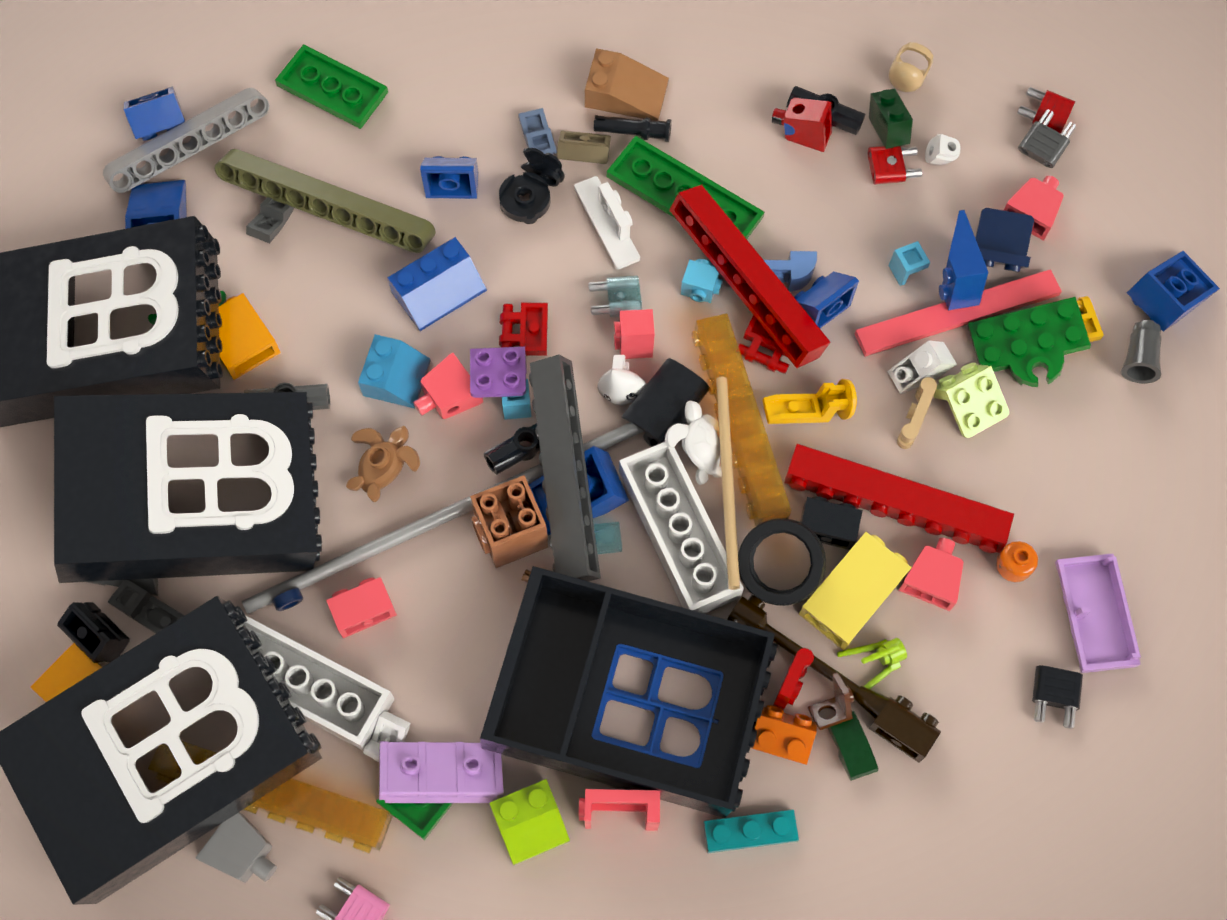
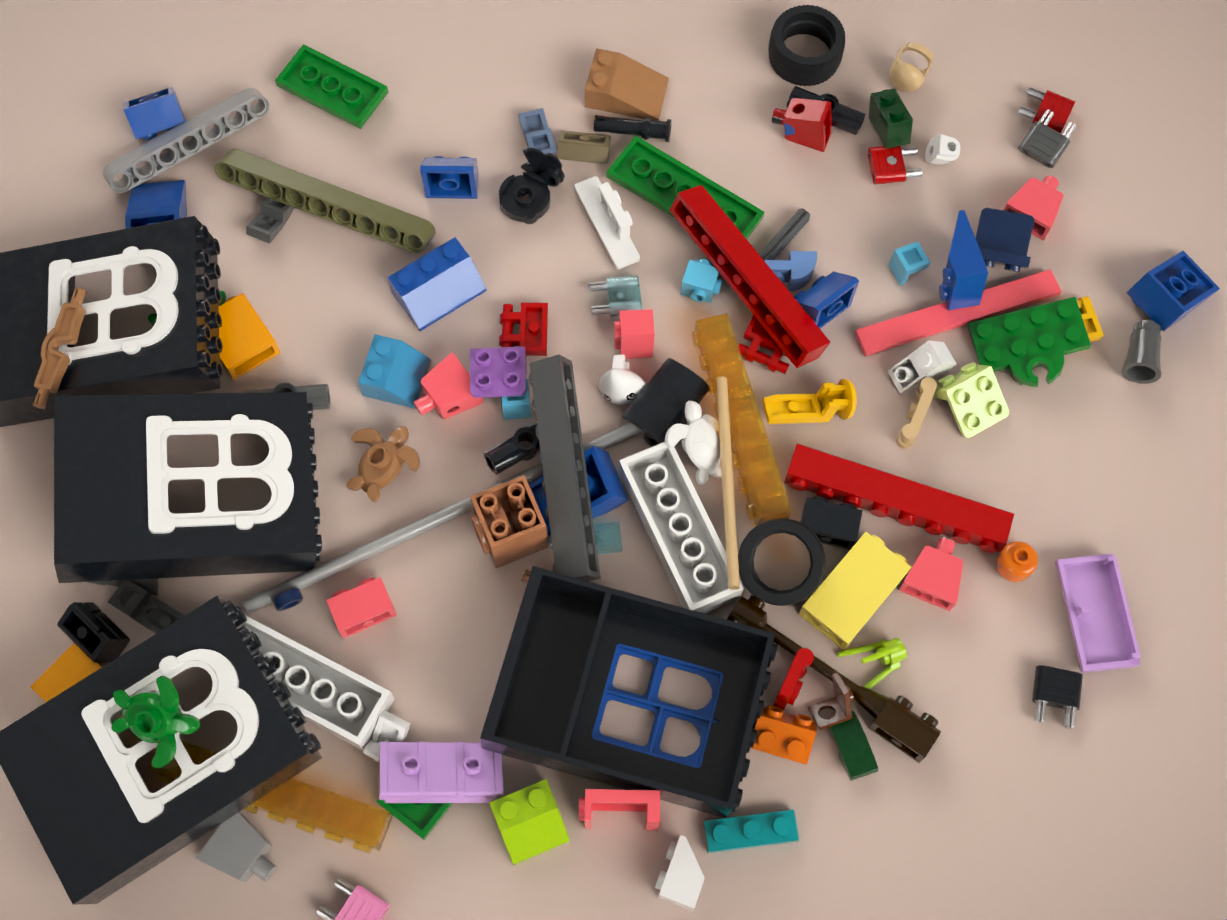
(54, 362): none -> medium nougat piece
(155, 718): none -> green animal
(683, 878): none -> white slope
(785, 235): none -> dark grey axle
(811, 21): none -> black tyre

